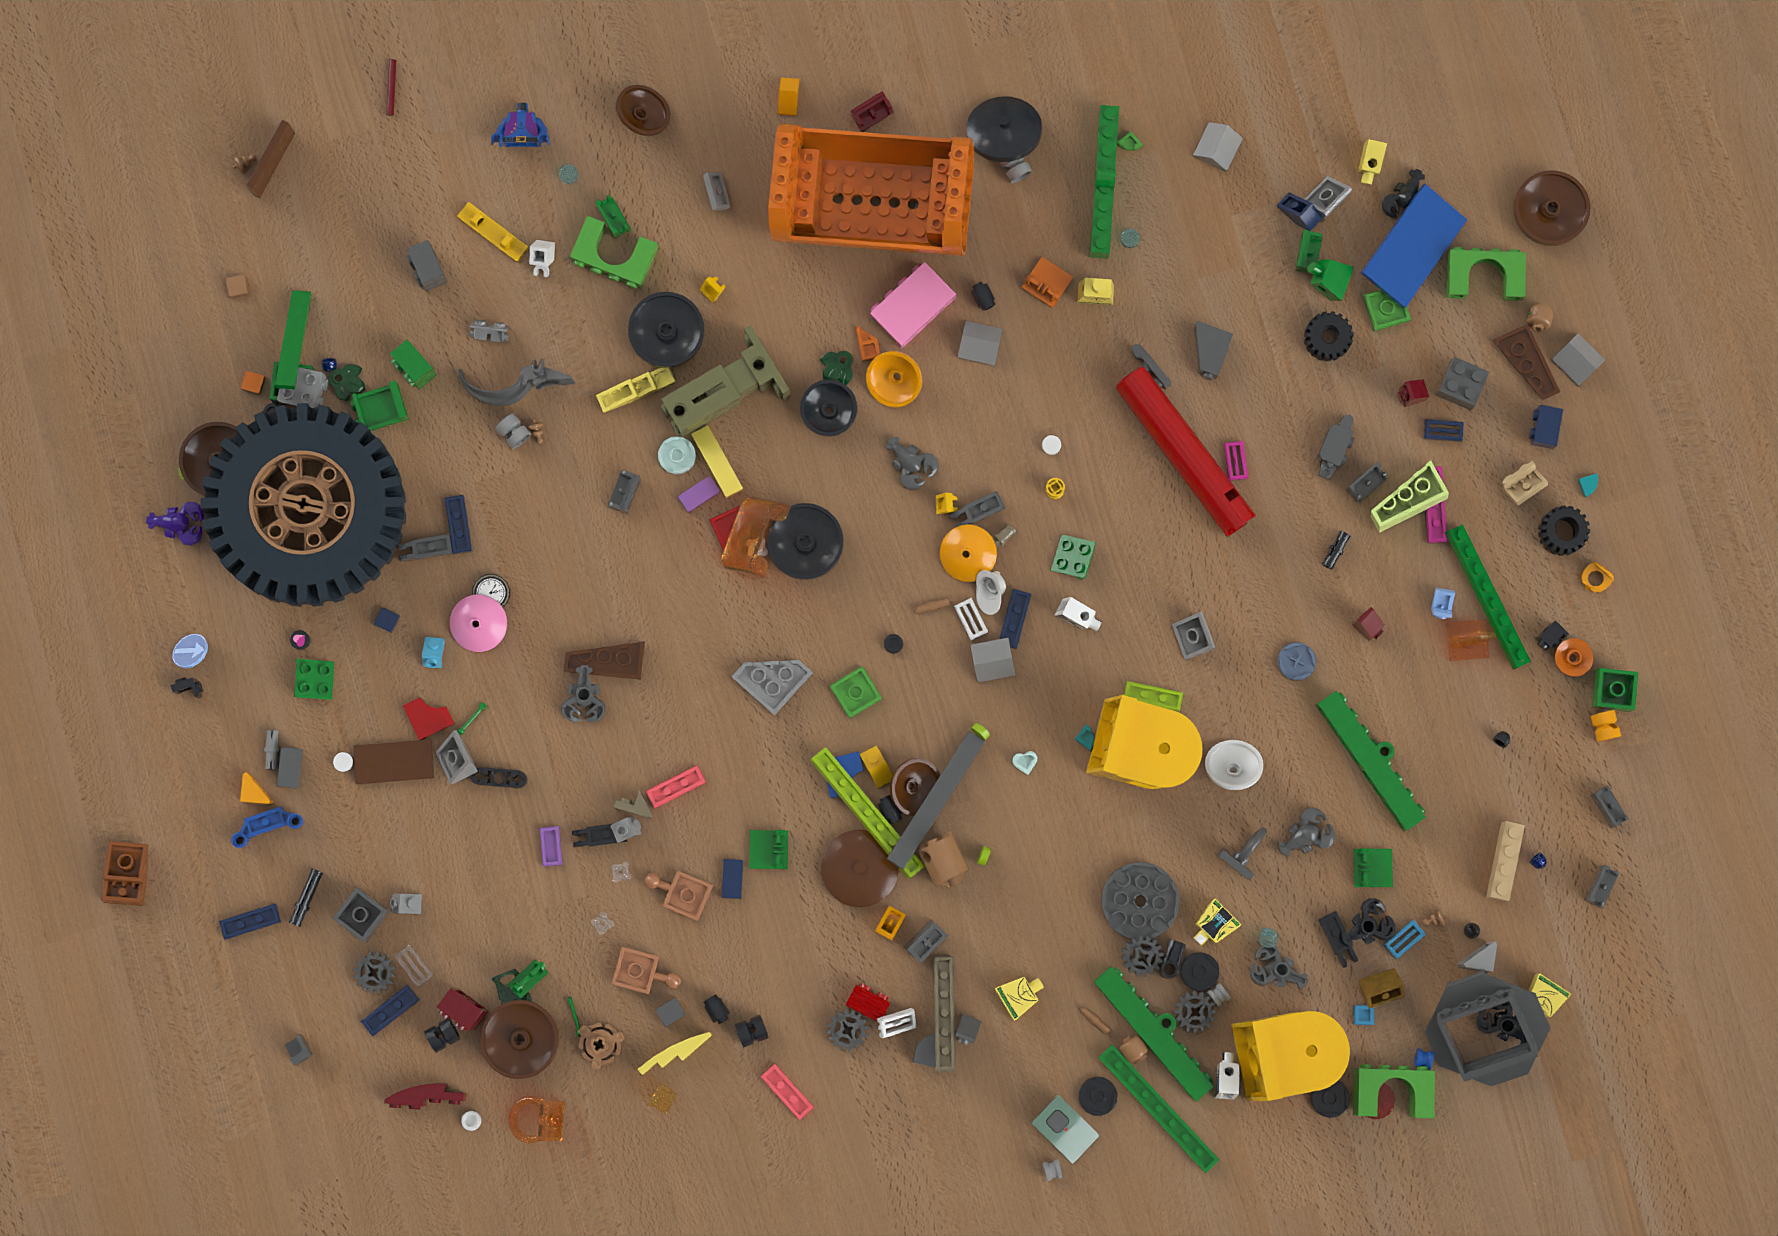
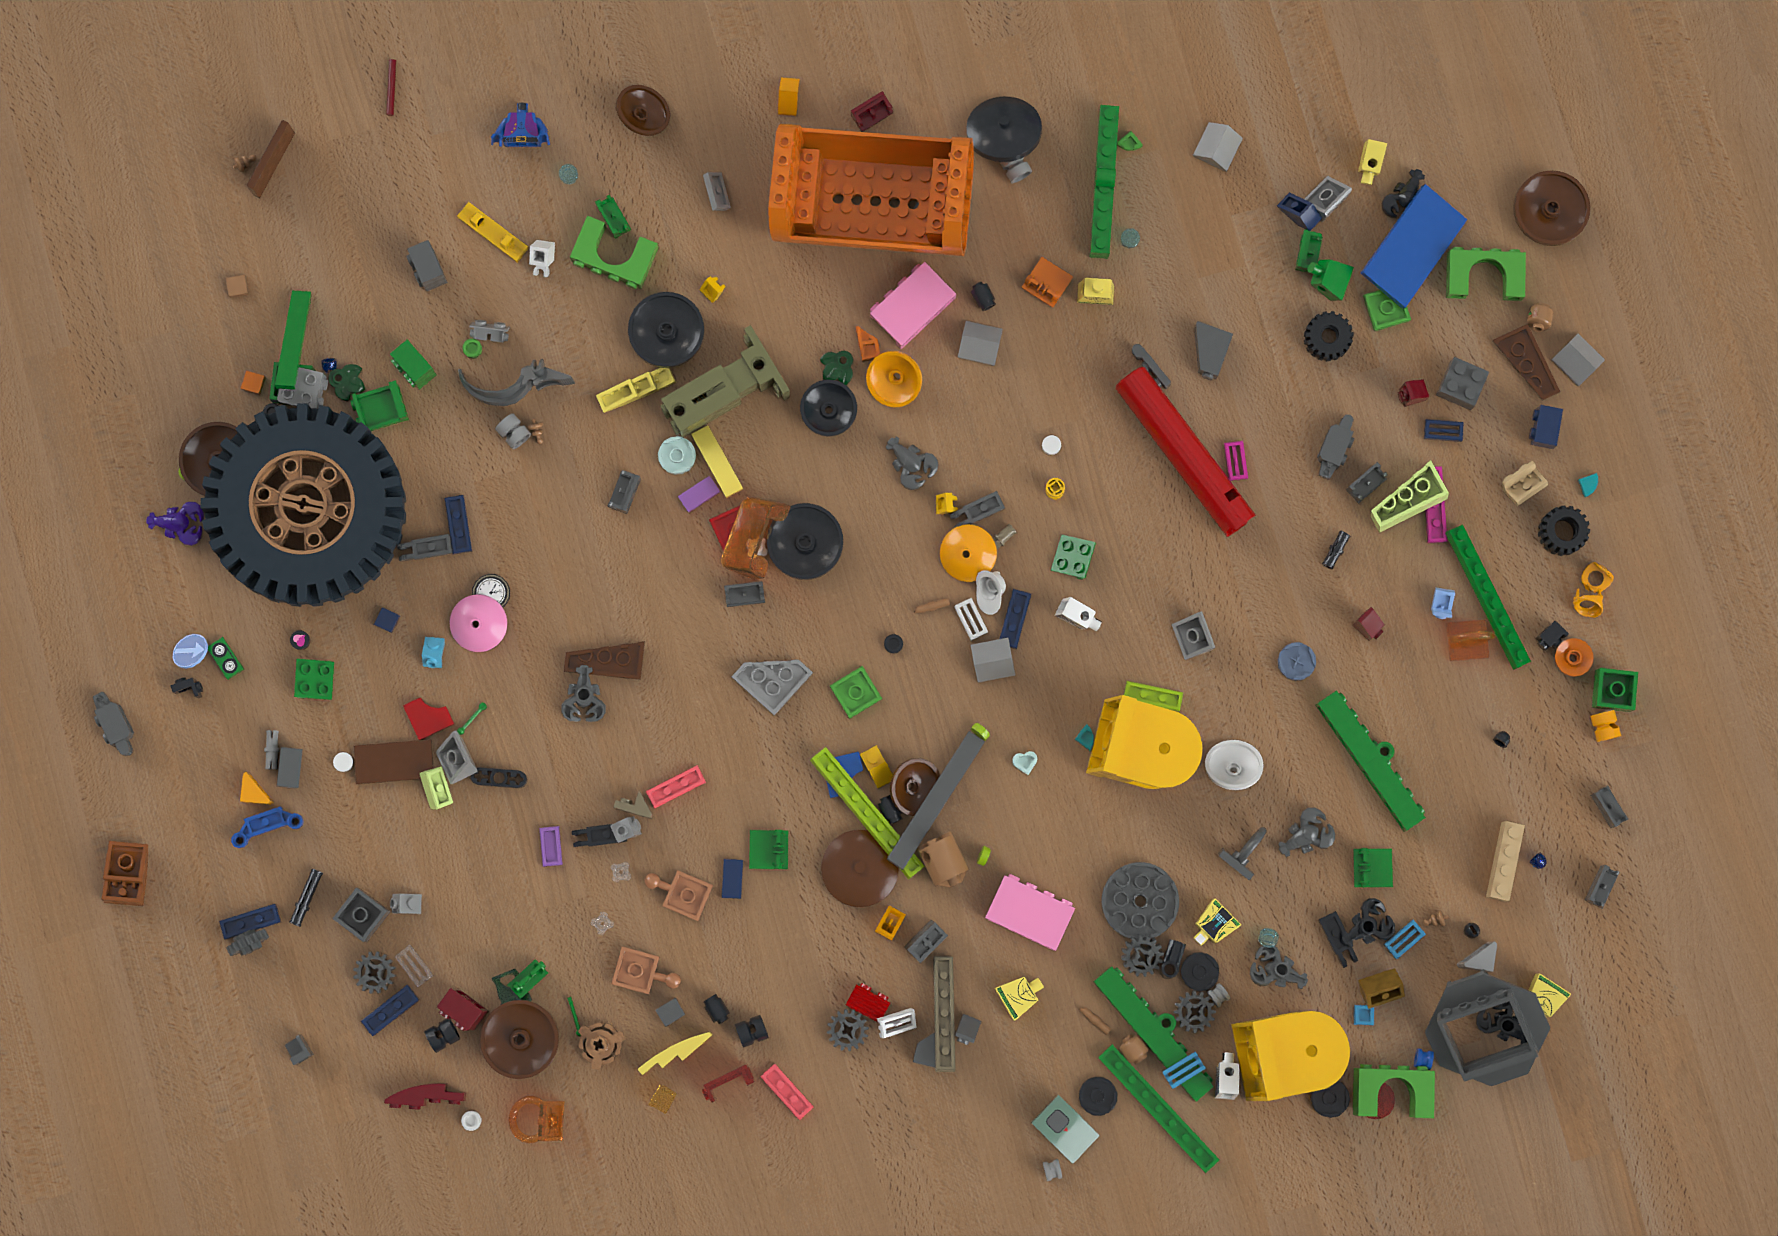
(114, 723): none -> dark grey hinge
(225, 658): none -> tile
(247, 942): none -> dark grey gear
(436, 788): none -> yellowish green slope
(472, 348): none -> bright green tile
(743, 1070): none -> clear red panel
(744, 594): none -> dark grey hinge
(1030, 912): none -> bright pink panel
(1198, 1061): none -> dark azure tile
(1593, 611): none -> light orange piece

